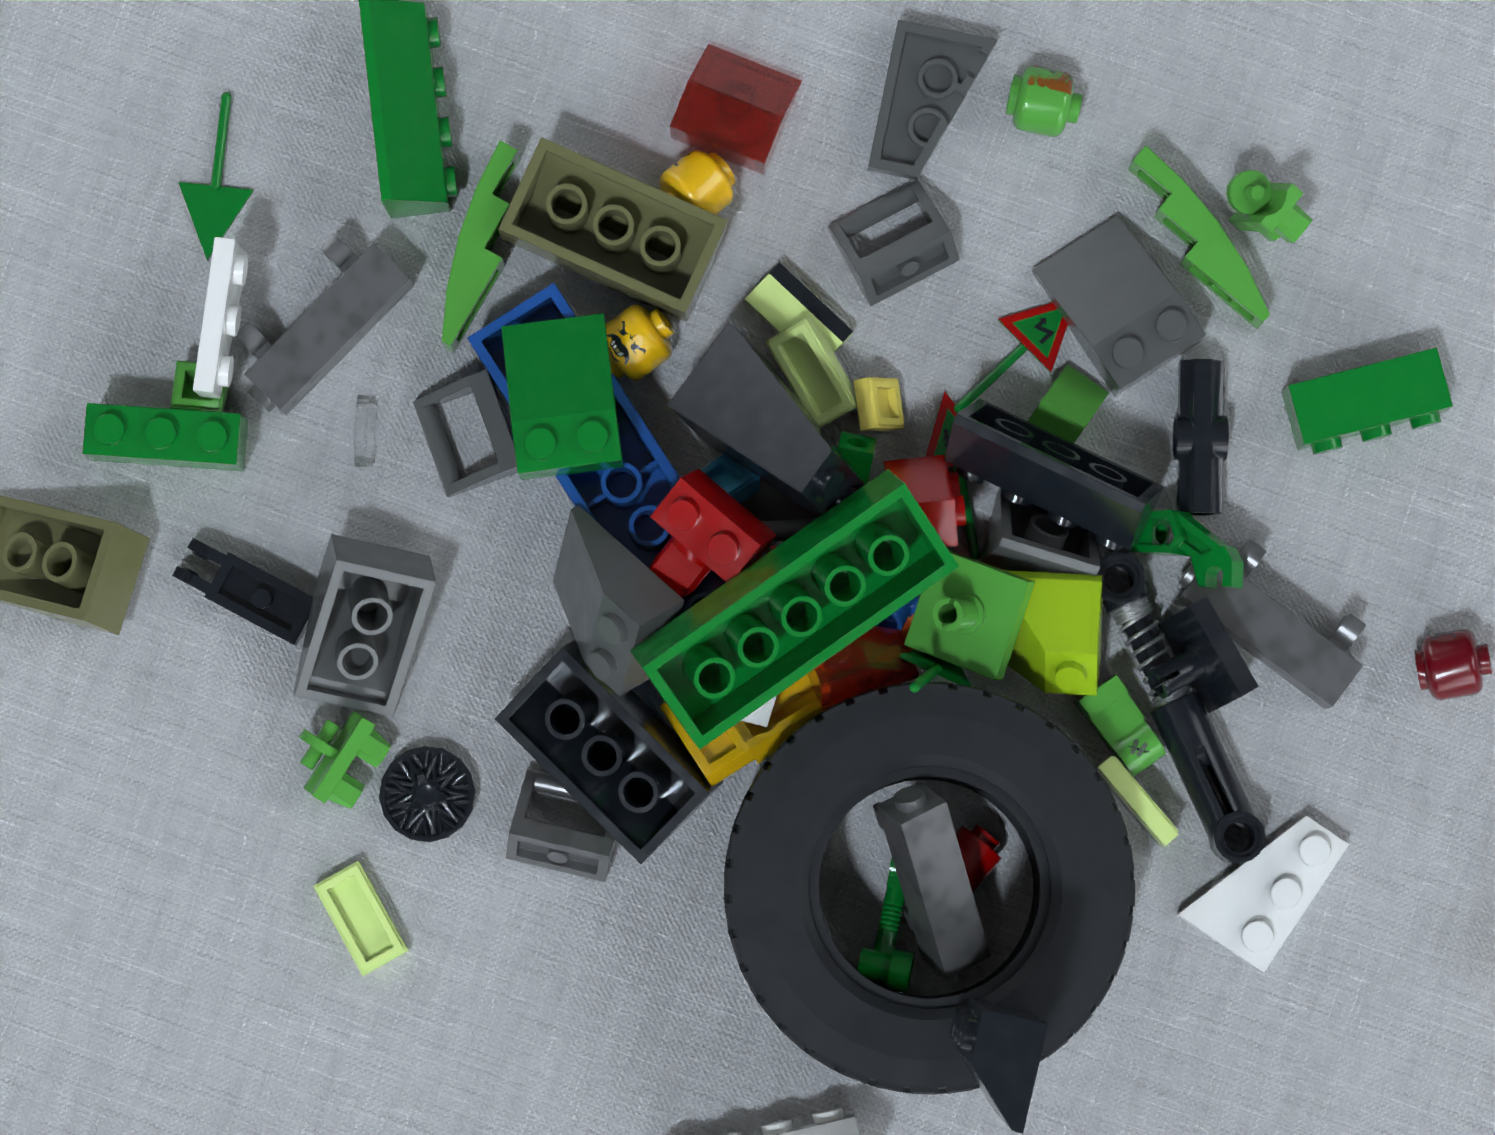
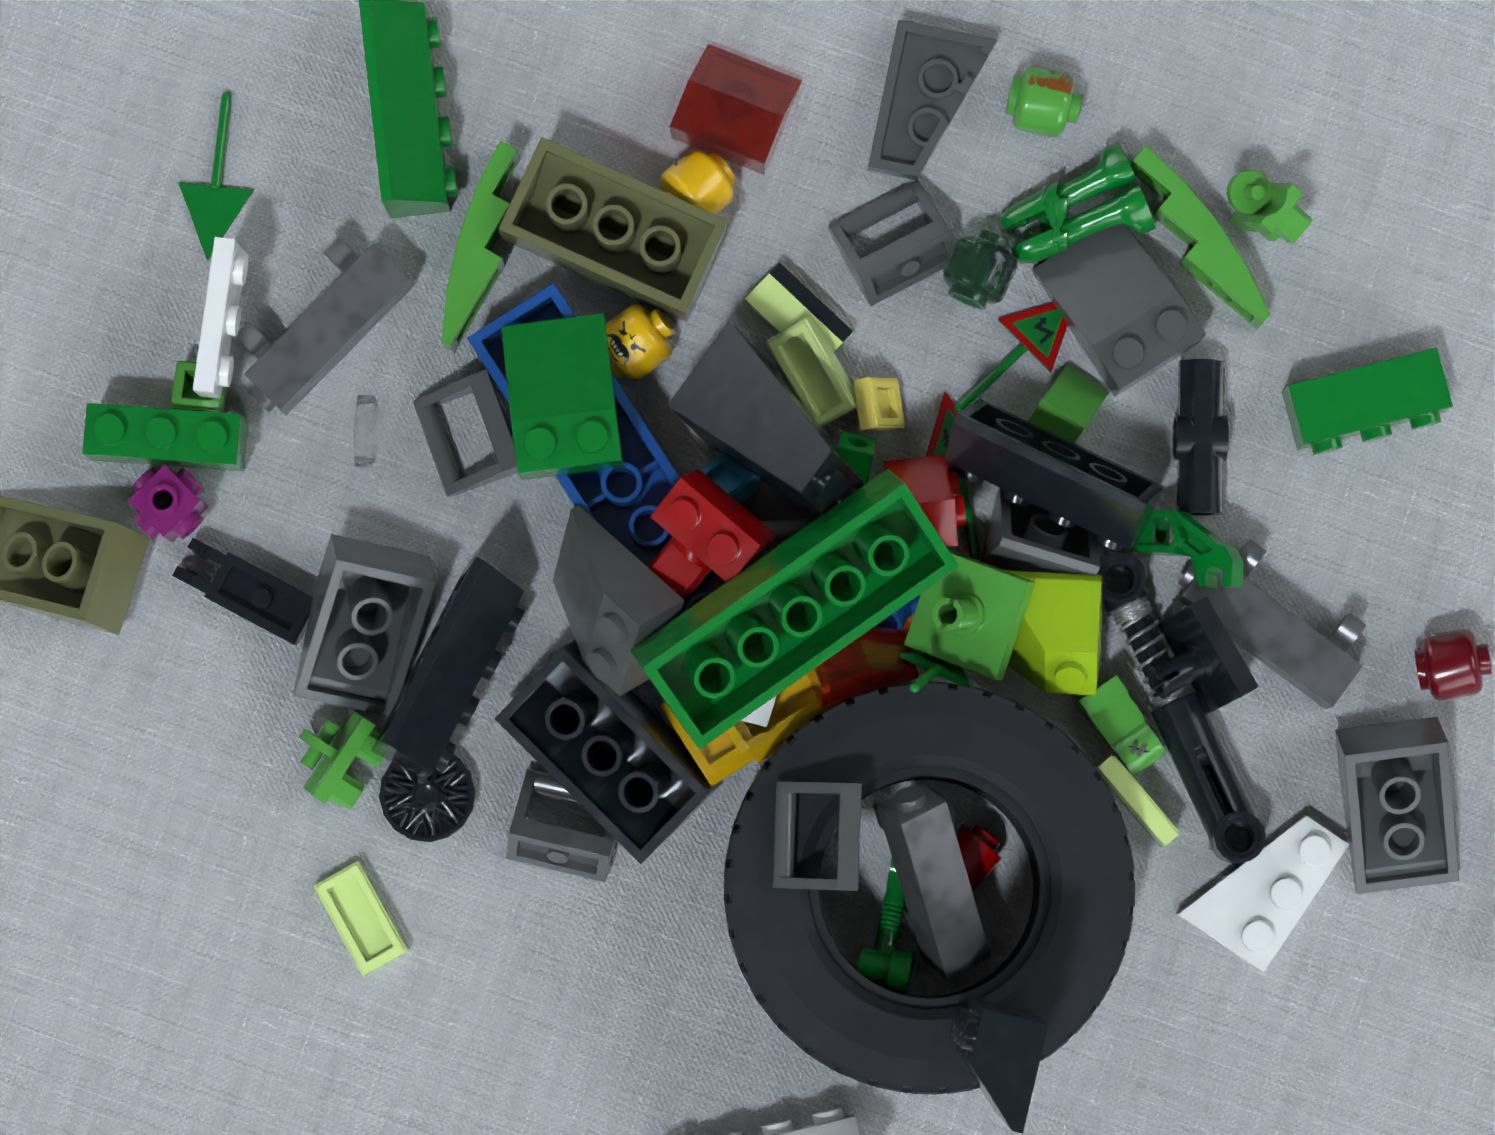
(183, 514): none -> magenta brick
(449, 669): none -> black slope
(847, 841): none -> dark grey tile
(980, 269): none -> clear green head
(1052, 207): none -> green piece
(1398, 804): none -> dark grey slope

